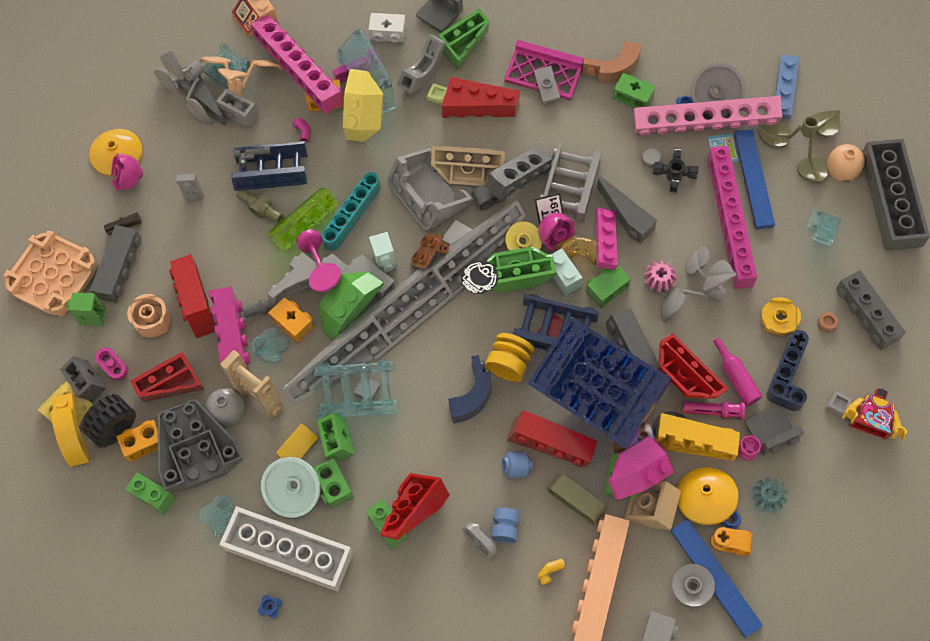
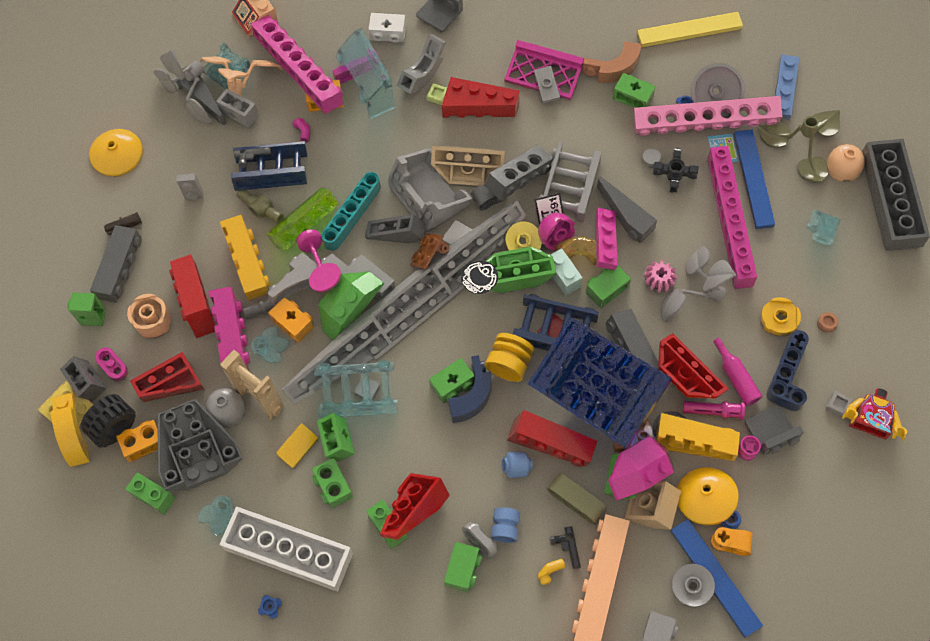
(50, 273): light nougat plate -> none
(126, 172): dark pink cylinder -> none
(245, 257): none -> yellow wedge
(279, 490): light aqua dish -> none
(361, 106): light yellow wedge -> none
(383, 252): light aqua brick -> none
(396, 229): none -> dark grey slope
(455, 372): none -> bright green brick
(462, 567): none -> bright green brick
(464, 37): bright green wedge -> none
(568, 545): none -> black hose
(689, 29): none -> light yellow tile
(761, 492): clear light blue gear -> none
(870, 310): dark grey brick -> none

